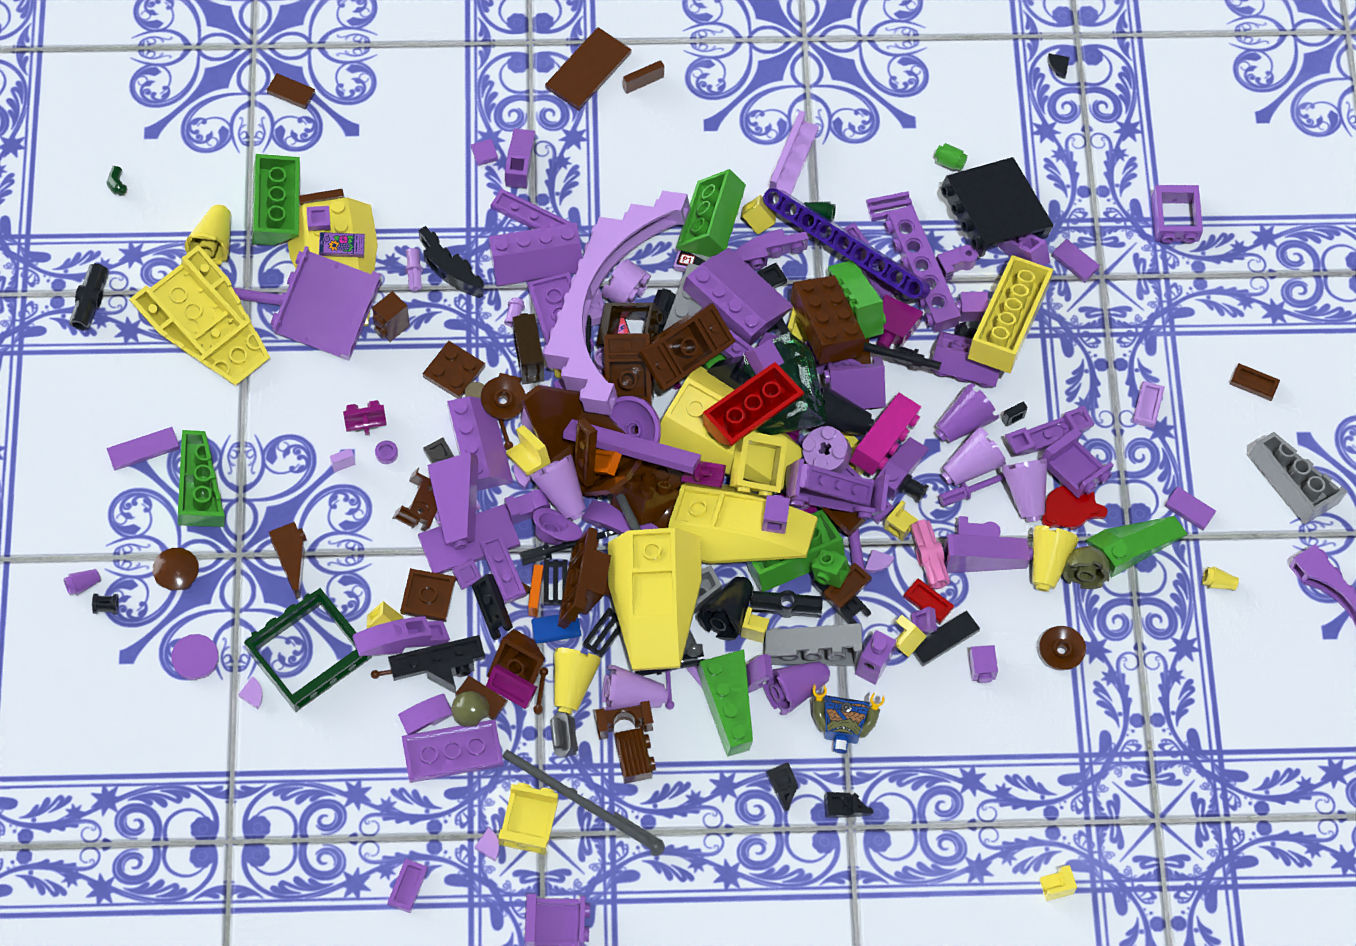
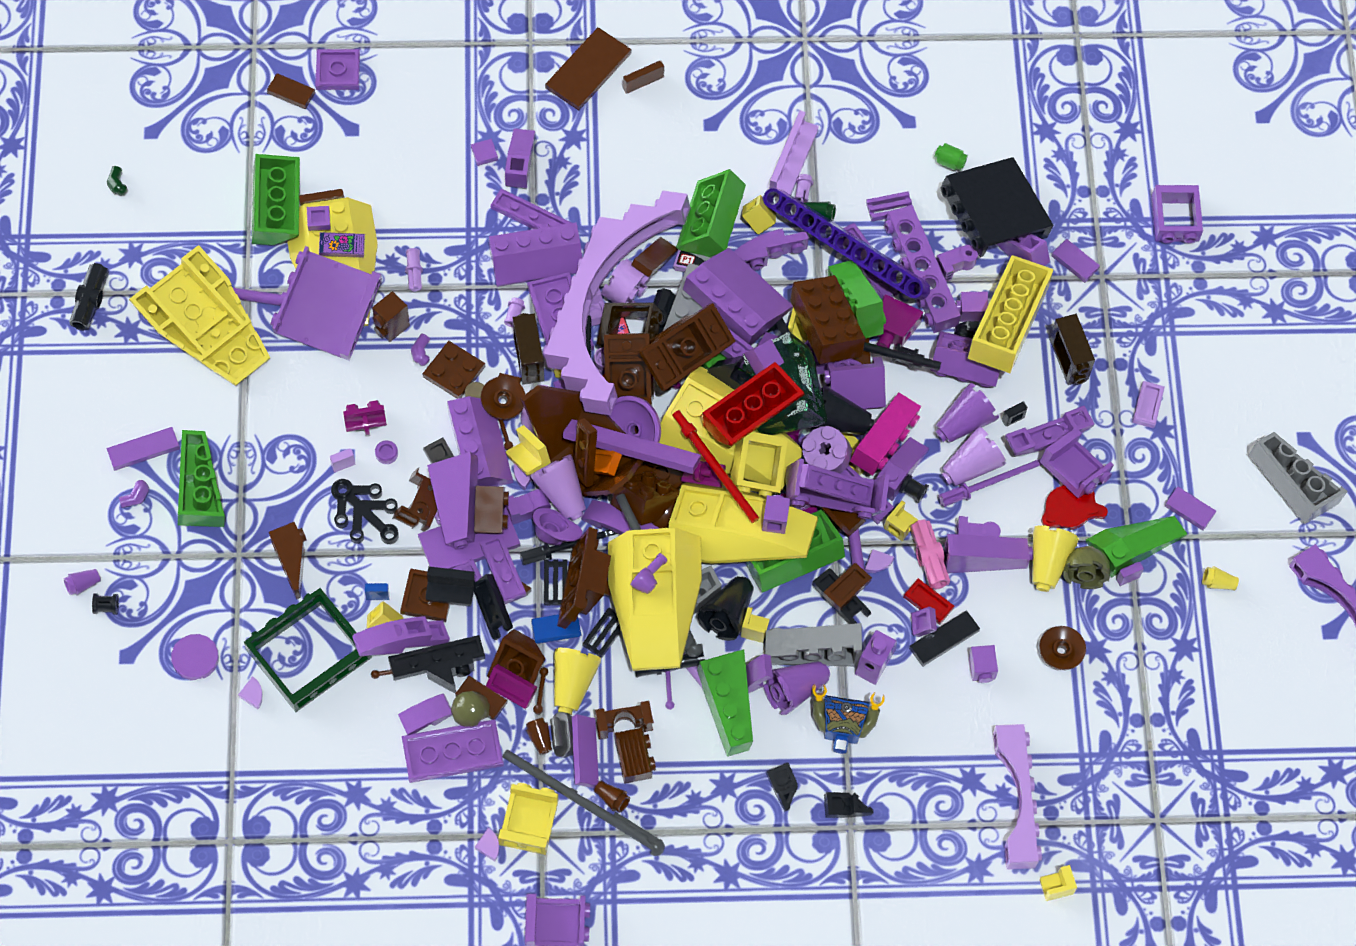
(137, 495): none -> medium lavender arm
(175, 569): reddish brown dish -> none
(212, 234): light yellow cone -> none
(337, 69): none -> medium lavender tile
(363, 508): none -> black plant
(377, 591): none -> blue tile
(407, 885): medium lavender tile -> none
(418, 351): none -> medium lavender arm
(449, 268): black slope -> none
(450, 586): none -> black panel
(490, 509): none -> reddish brown brick
(535, 592): orange tile -> none
(539, 734): none -> reddish brown cone
(585, 751): none -> medium lavender tile
(614, 797): none -> reddish brown cone
(629, 689): lavender cone -> none
(644, 579): none -> medium lavender bar
(654, 257): none -> reddish brown tile
(690, 432): none -> red bar
(773, 275): black tile -> none
(801, 604): black piece -> none
(803, 188): none -> lavender pin
(830, 568): bright green brick -> none
(910, 637): light yellow panel -> none
(1011, 750): none -> lavender arch
(1028, 487): lavender cone -> none
(1058, 64): black tile -> none
(1072, 349): none -> dark brown window
(1129, 573): none -> medium lavender tile
(1254, 382): reddish brown tile -> none

